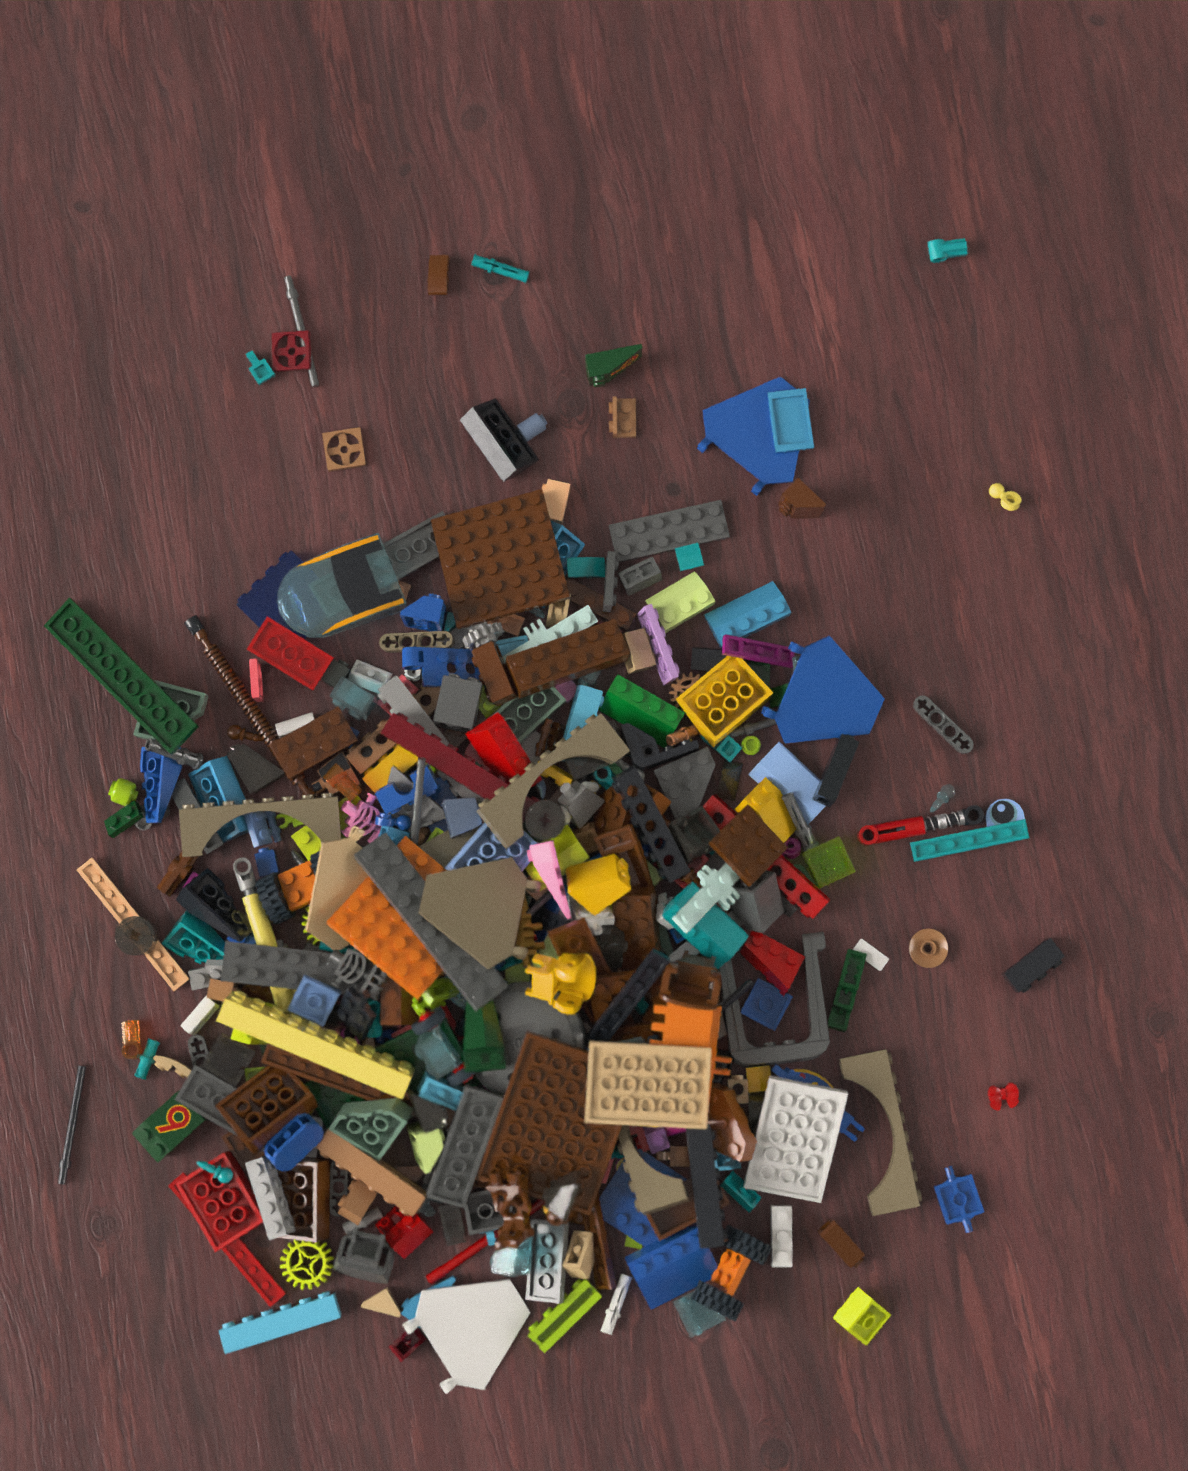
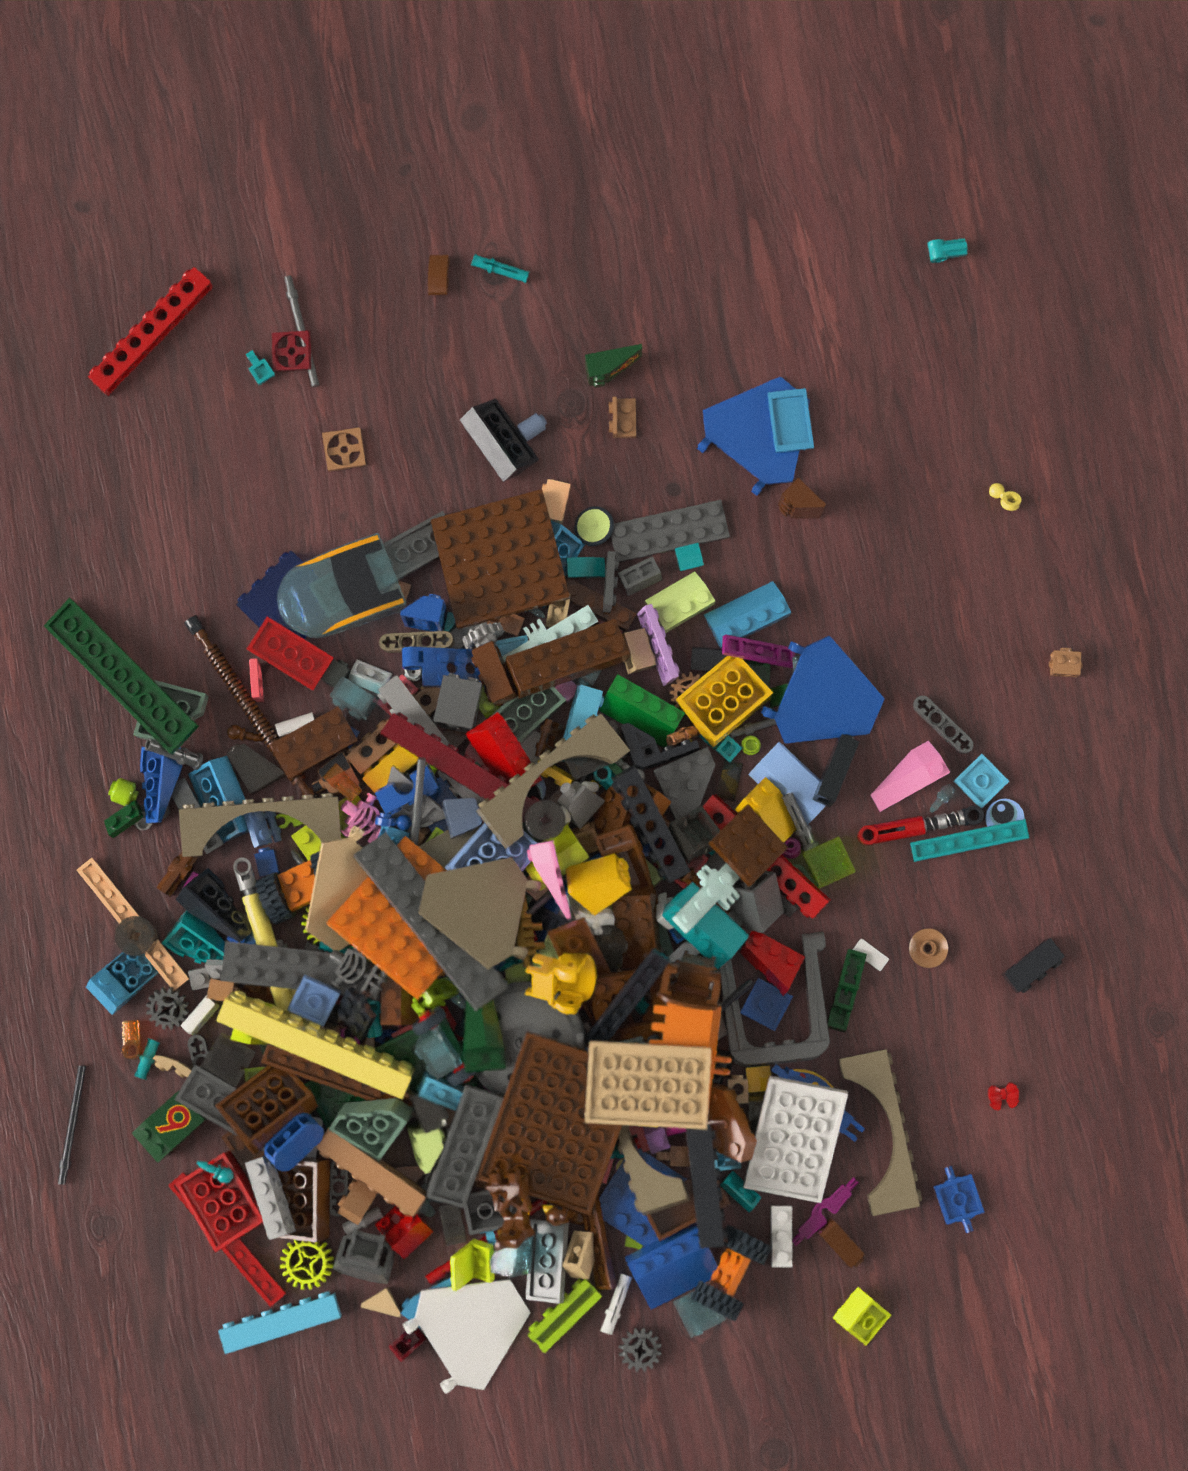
(121, 980): none -> dark azure slope
(162, 328): none -> red brick
(170, 1014): none -> dark grey gear
(470, 1263): none -> neon yellow bracket
(561, 1194): clear smoke slope -> none
(594, 526): none -> yellowish green wheel
(649, 1351): none -> dark grey gear
(816, 1219): none -> magenta piece
(917, 770): none -> bright pink wedge
(981, 781): none -> medium azure plate
(1065, 663): none -> medium nougat head

